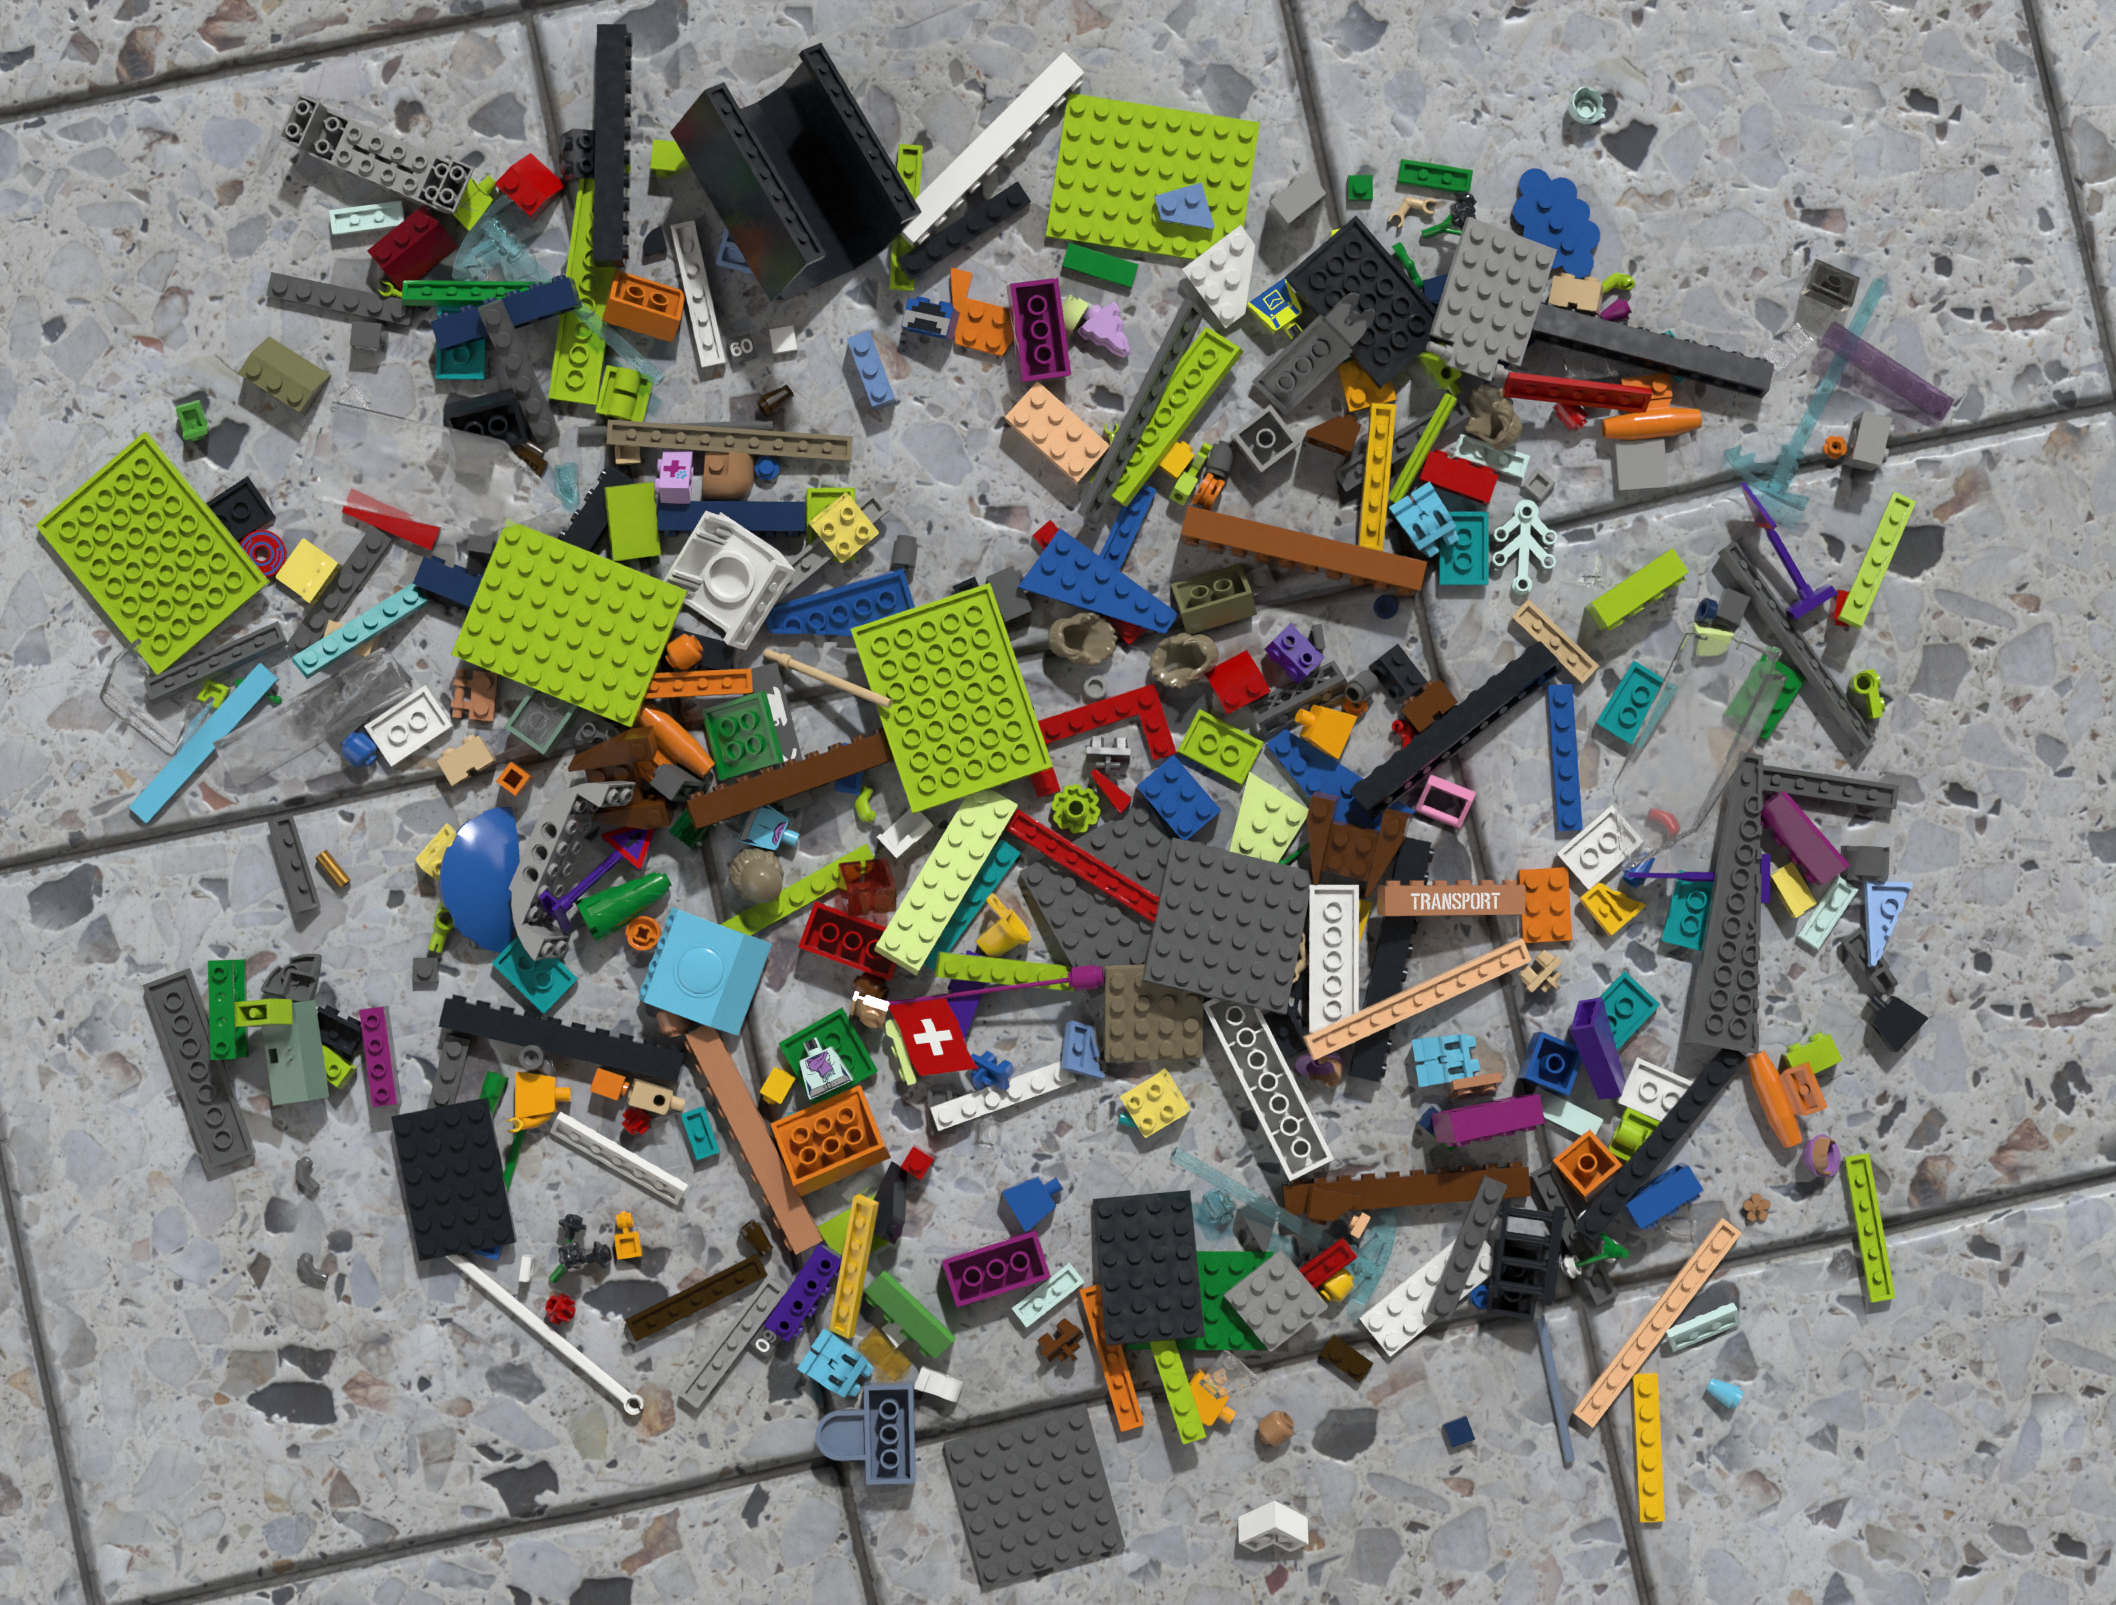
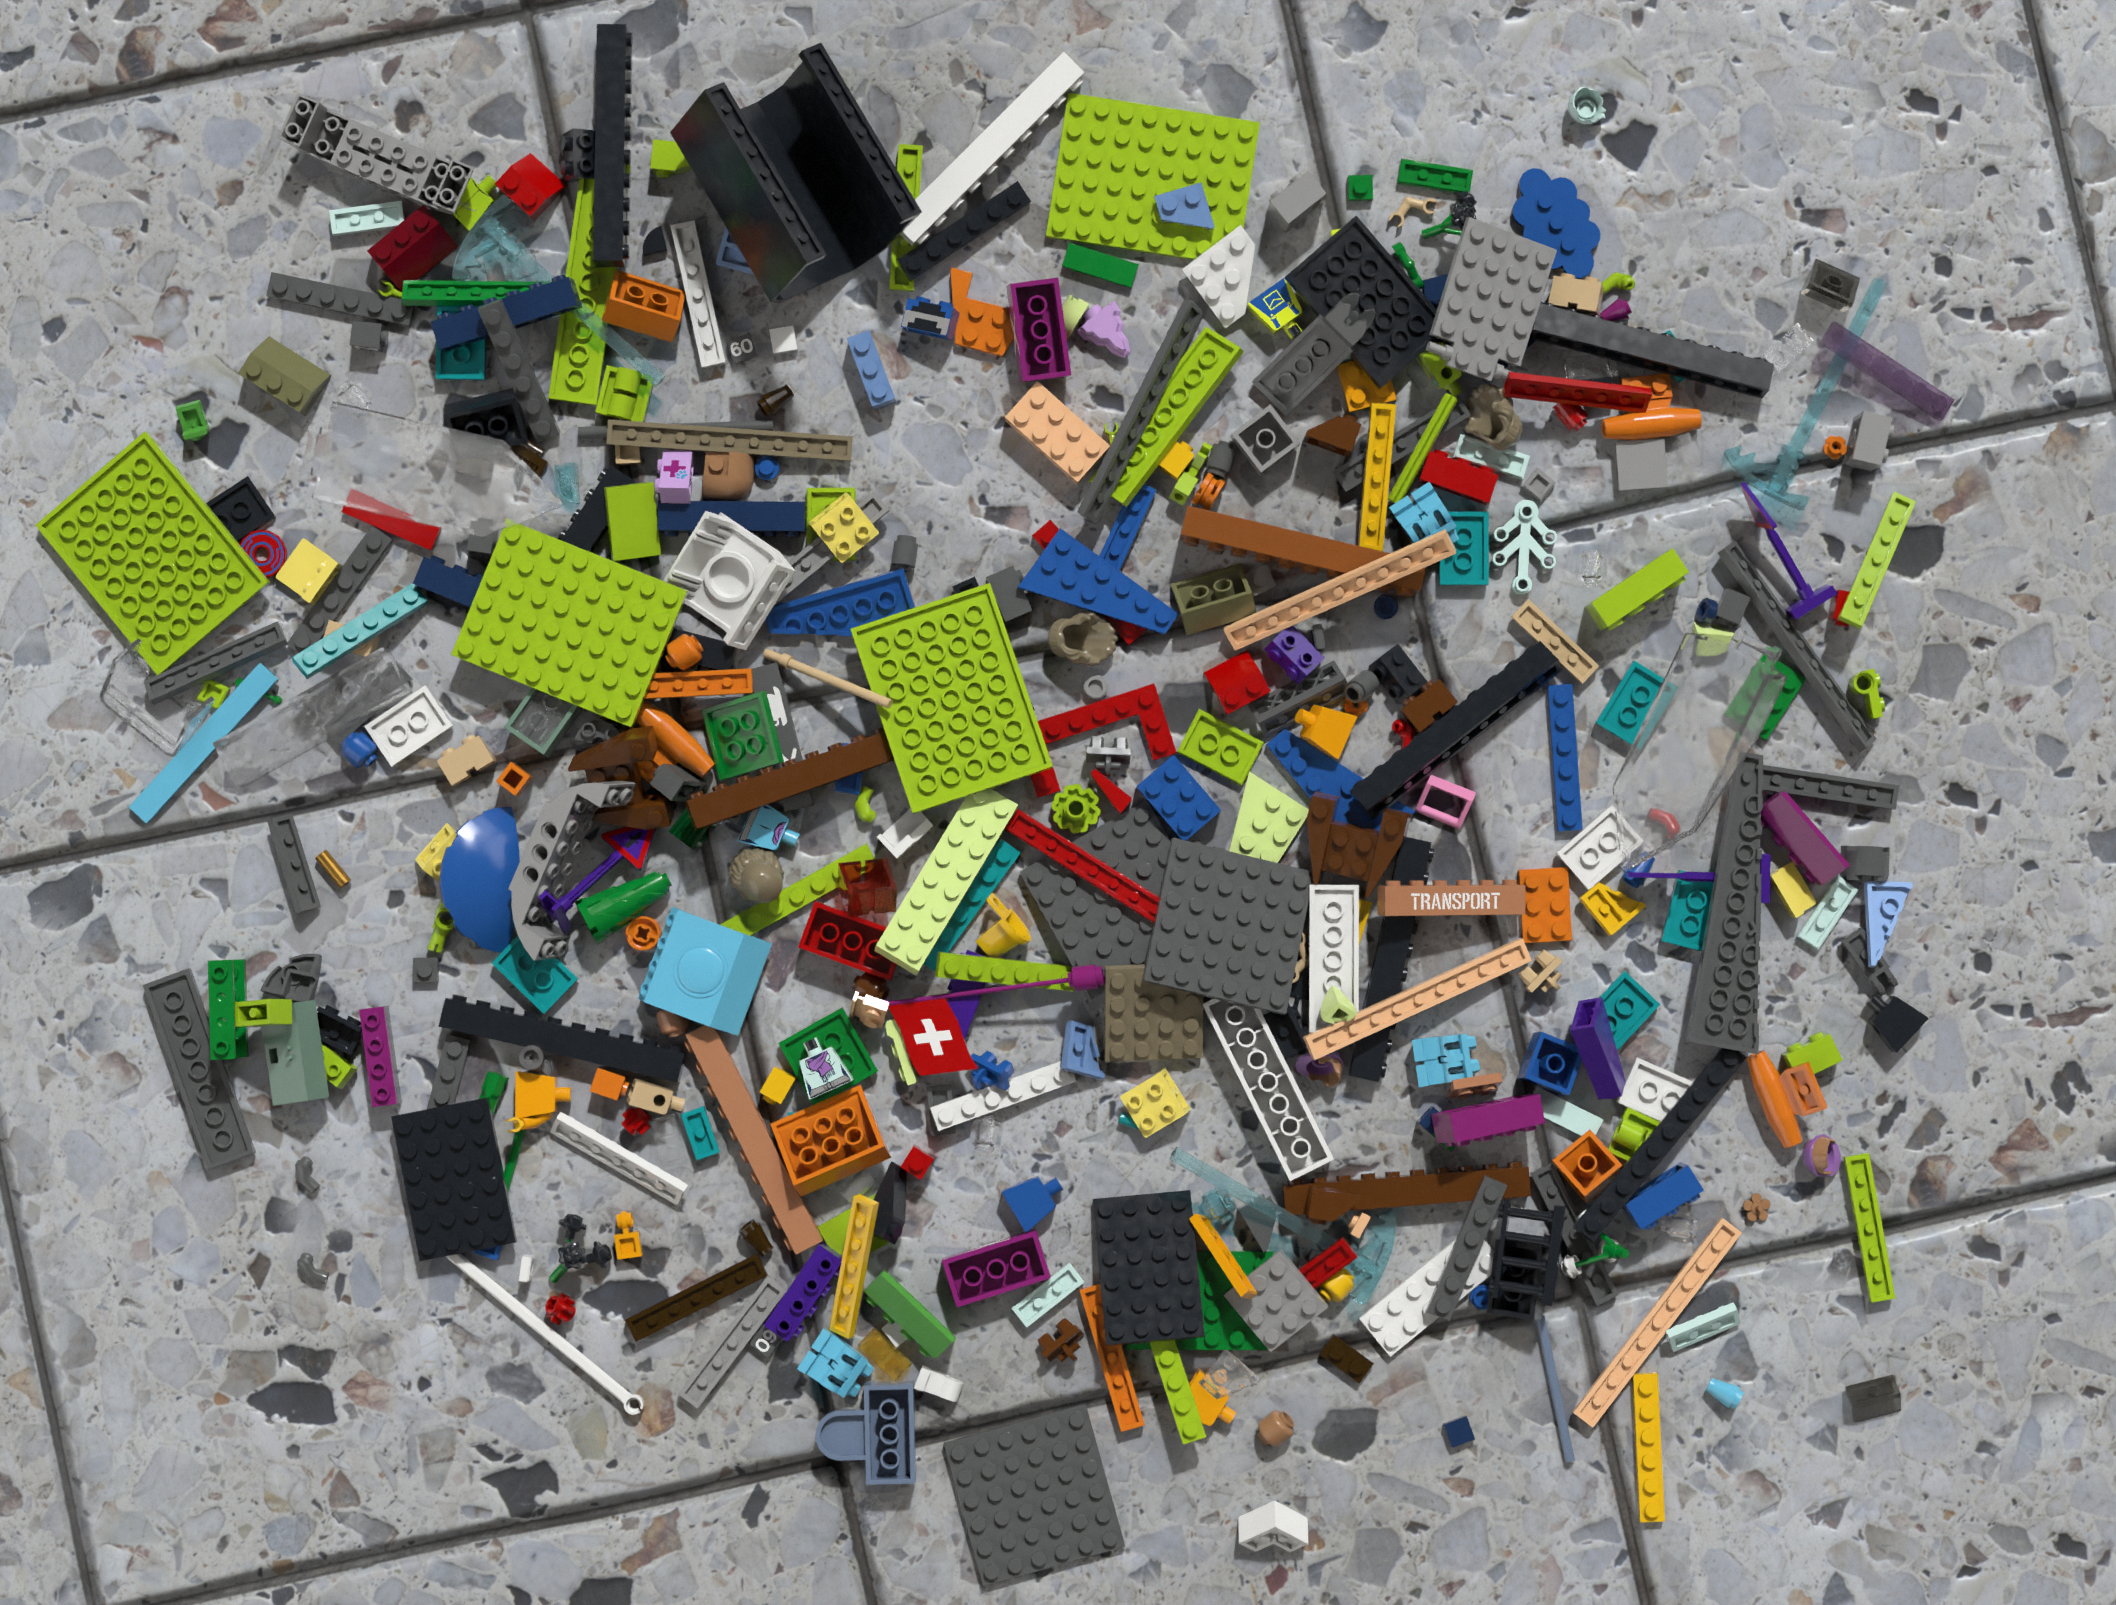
(483, 695): nougat plate -> none
(1183, 659): dark tan hair -> none
(1223, 1256): none -> light orange tile
(1295, 854): green hinge -> none
(1336, 1007): none -> yellowish green brick
(1340, 590): none -> light nougat plate
(1874, 1398): none -> clear smoke panel

